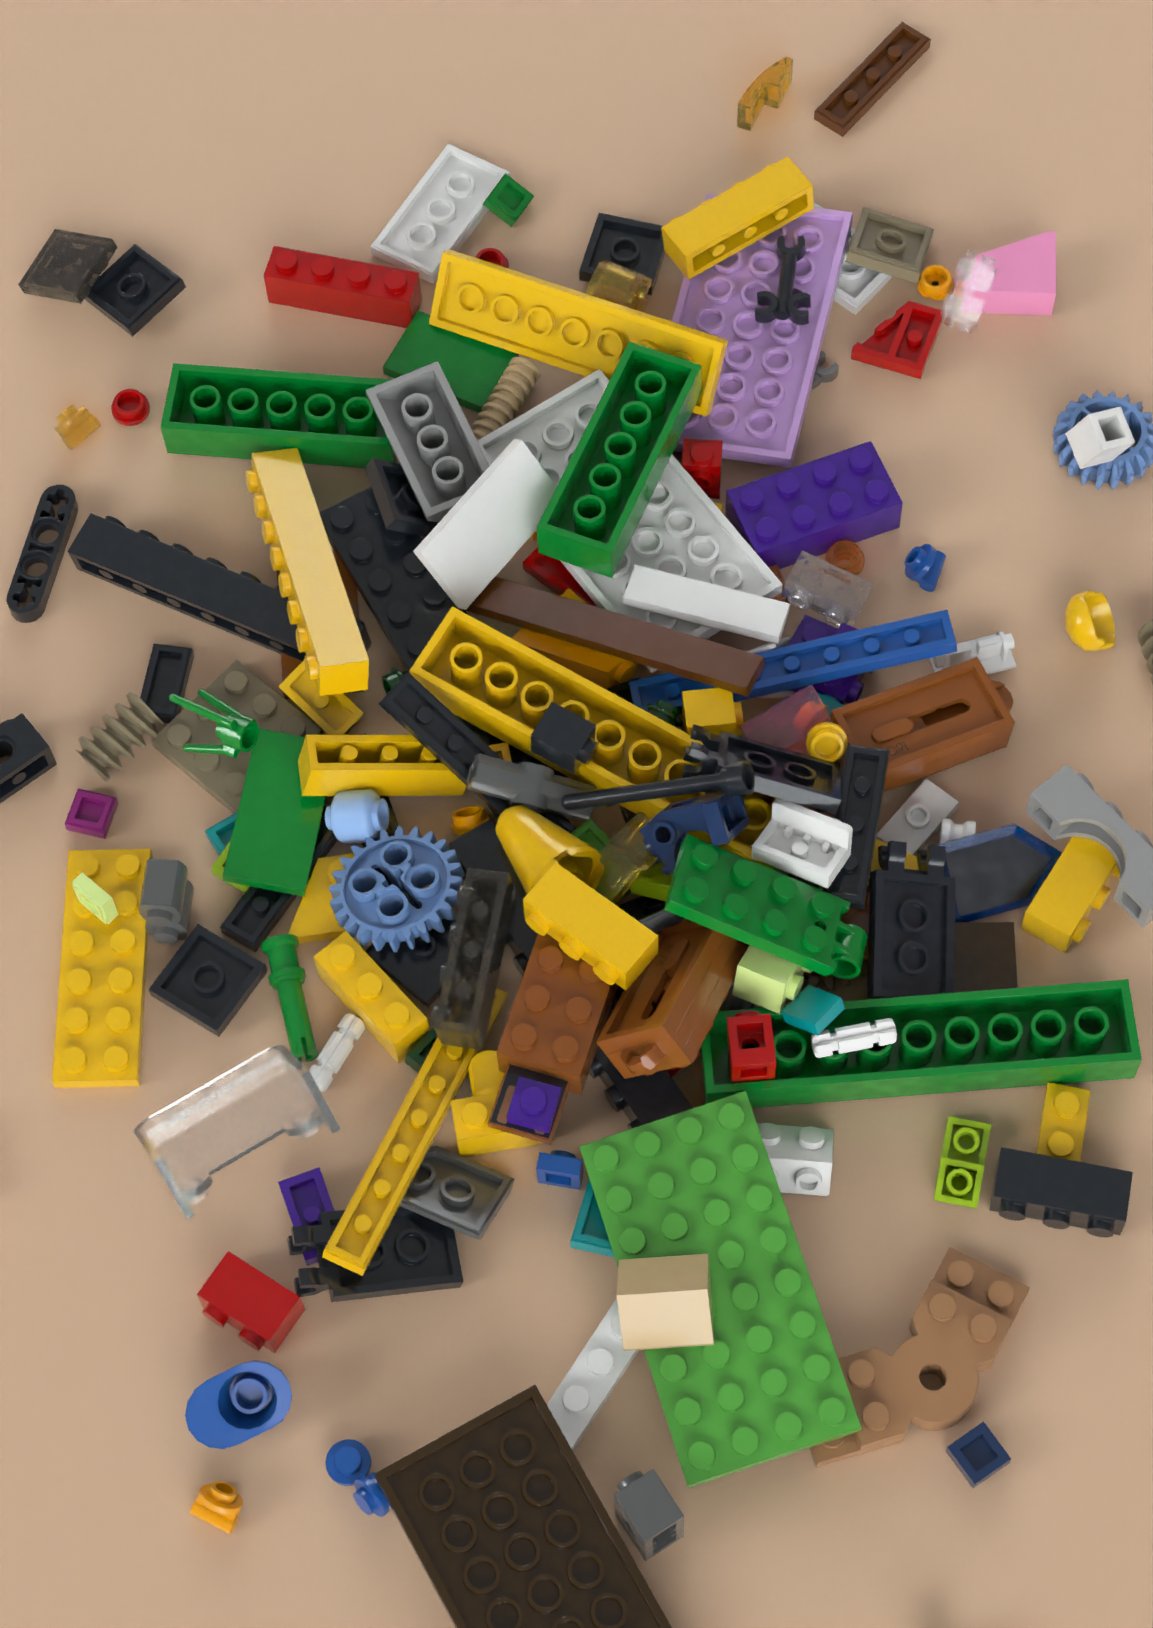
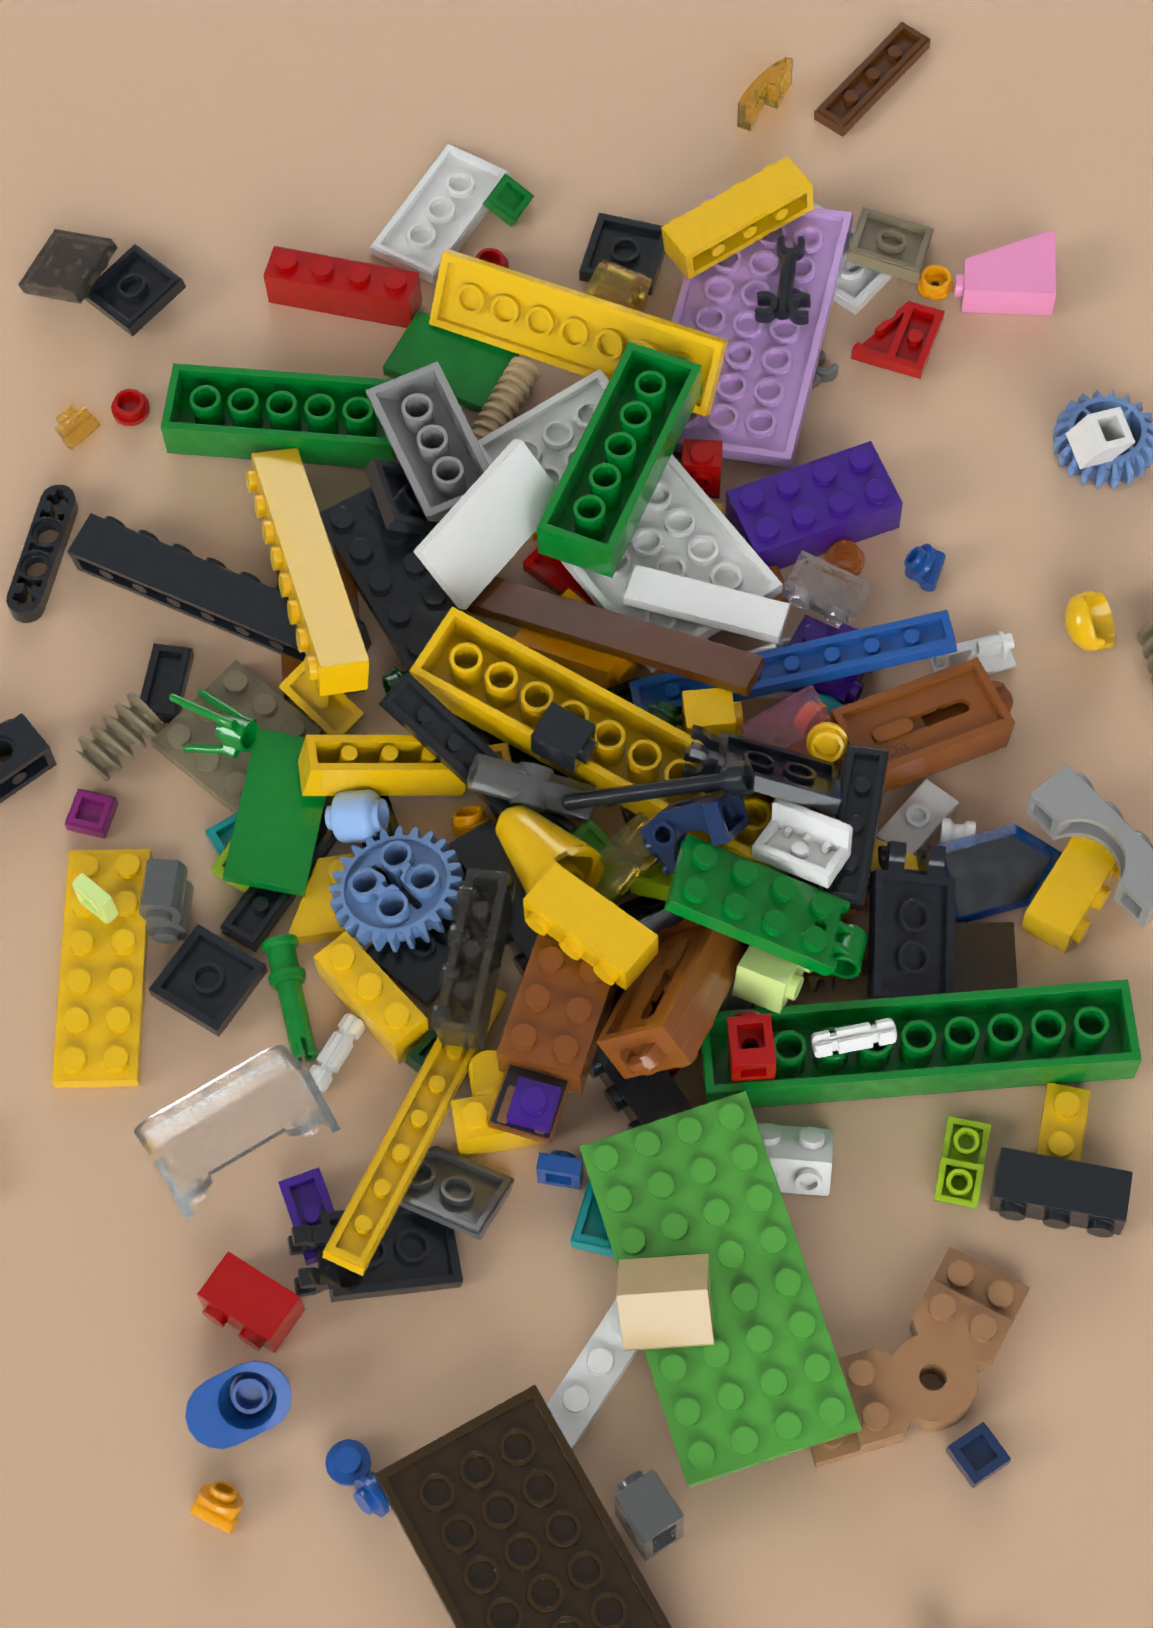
(813, 1010): teal tile -> none
(971, 276): clear hinge -> none

